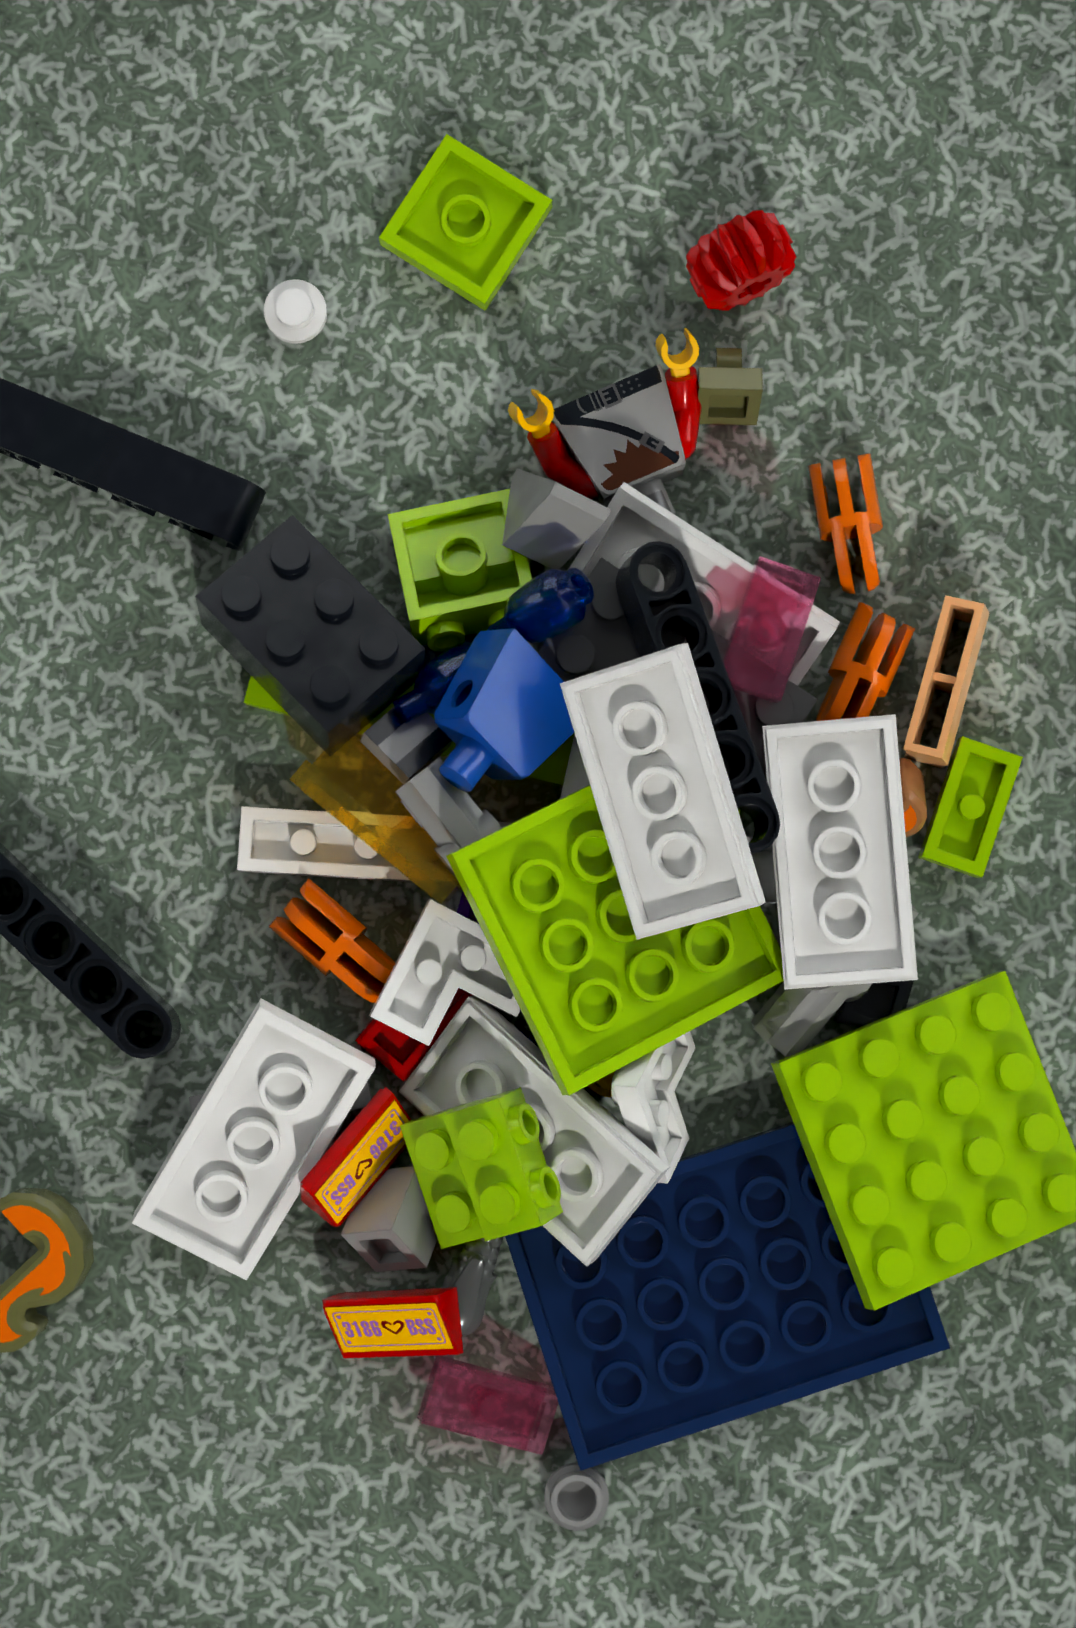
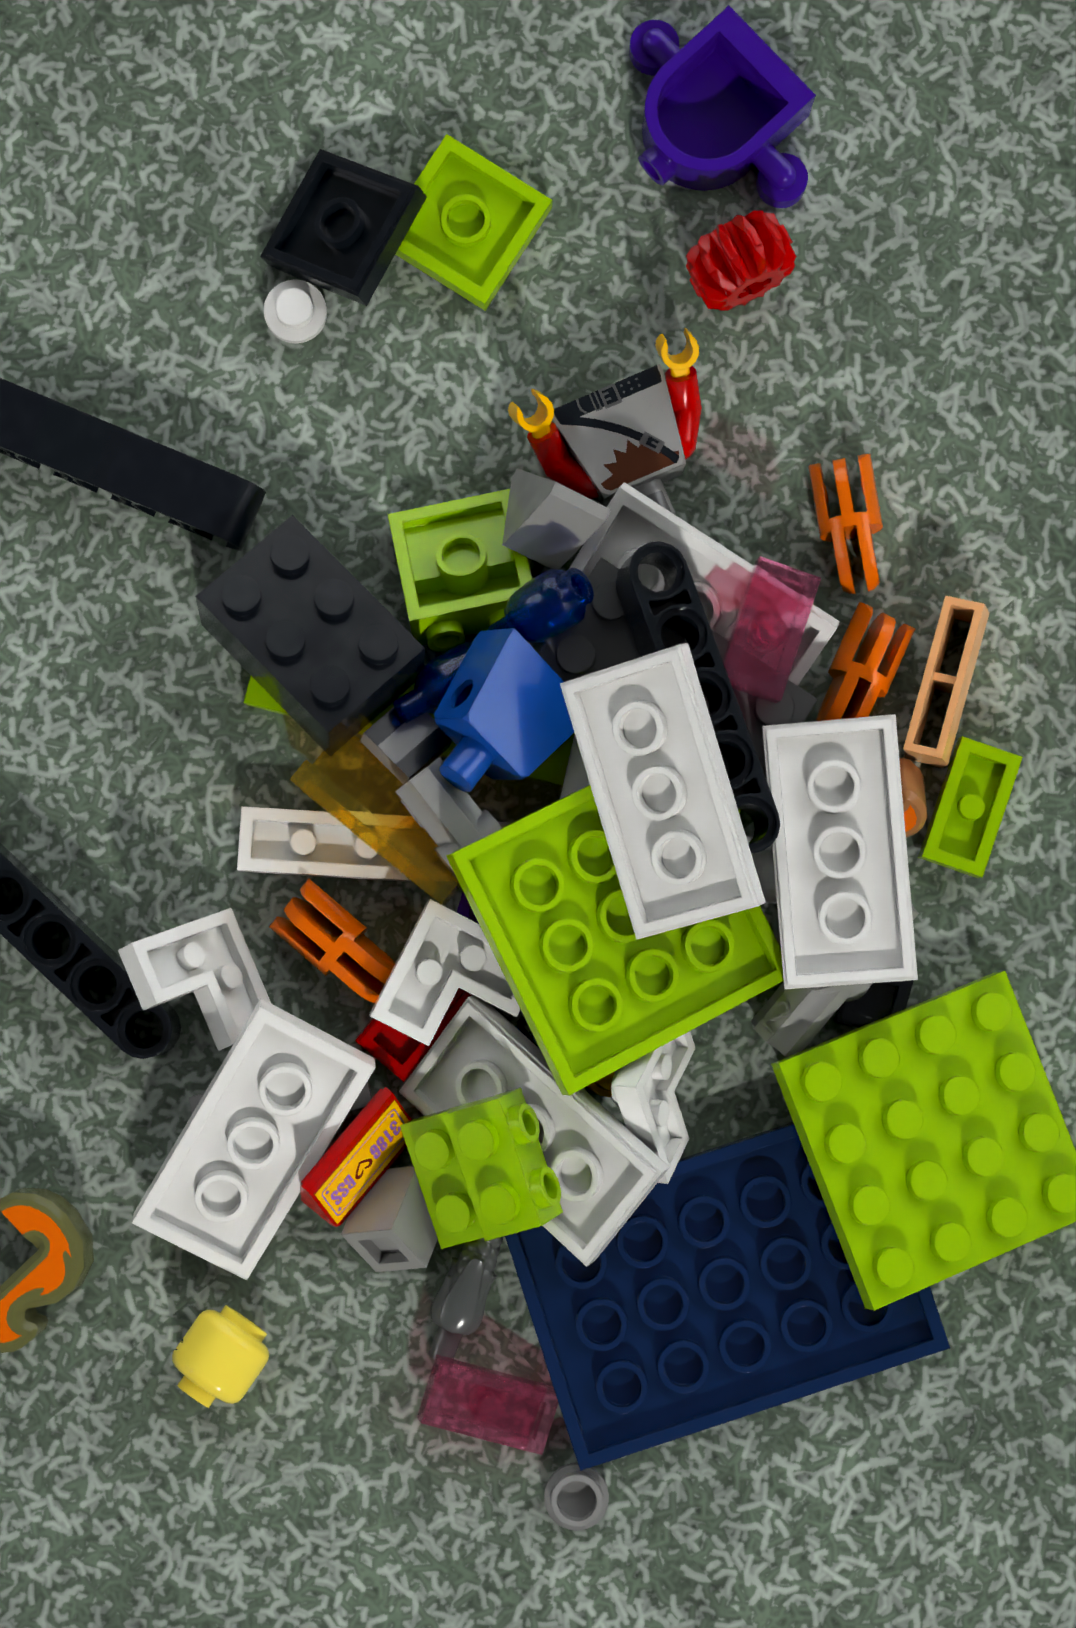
(203, 959): none -> white plate
(220, 1356): none -> light yellow head
(343, 226): none -> black tile
(396, 1322): slope -> none
(719, 109): none -> dark purple piece
(728, 391): olive tile -> none

